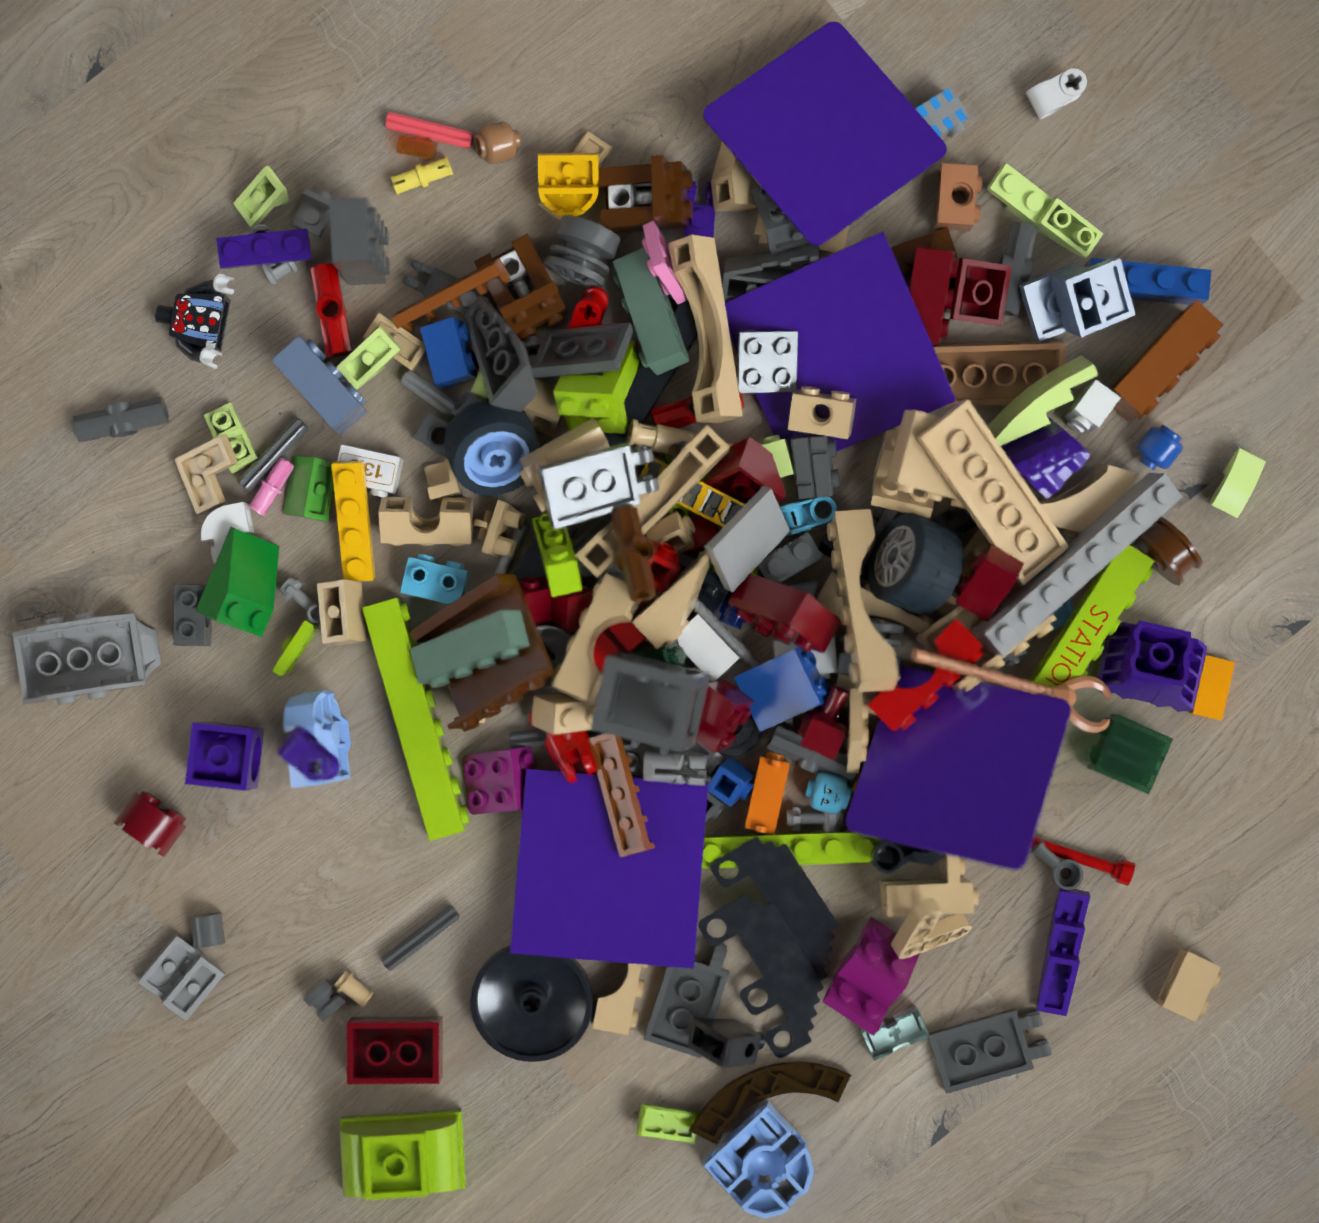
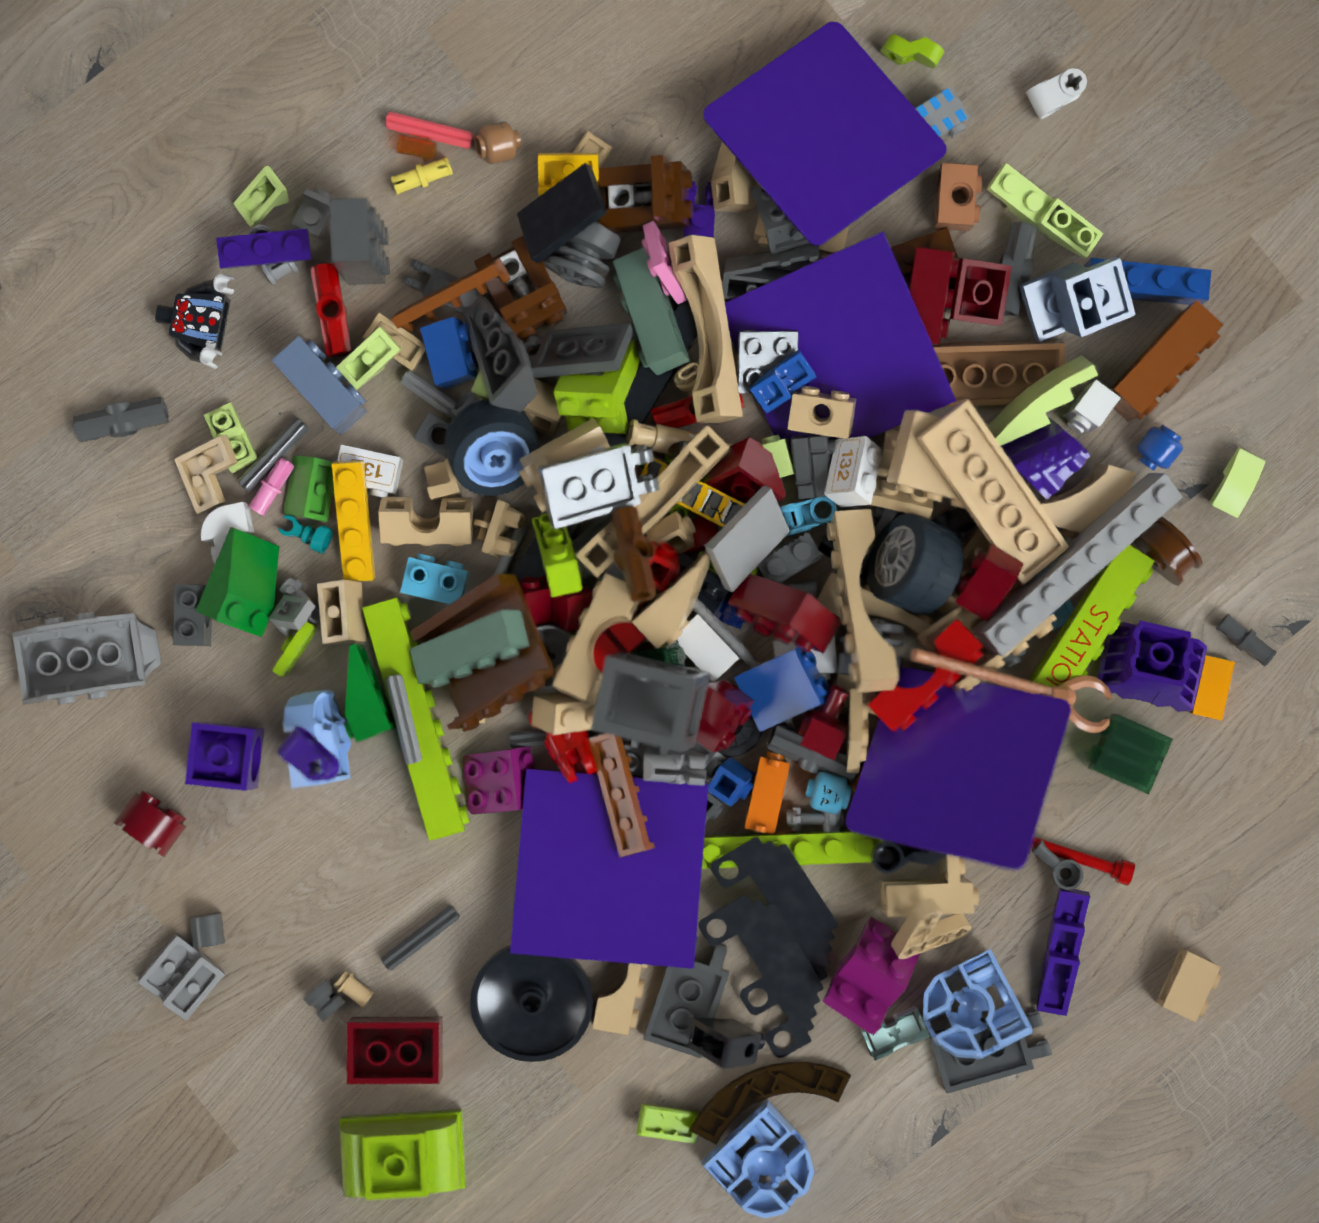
(291, 614): none -> light grey bracket
(318, 539): none -> teal piece
(366, 703): none -> green slope
(403, 719): none -> light grey axle
(561, 213): none -> black tile
(590, 308): red piece -> none
(686, 377): none -> tan piece
(782, 380): none -> blue slope
(853, 471): none -> white brick
(902, 51): none -> lime piece
(978, 974): none -> light blue connector
(1246, 640): none -> dark grey pin

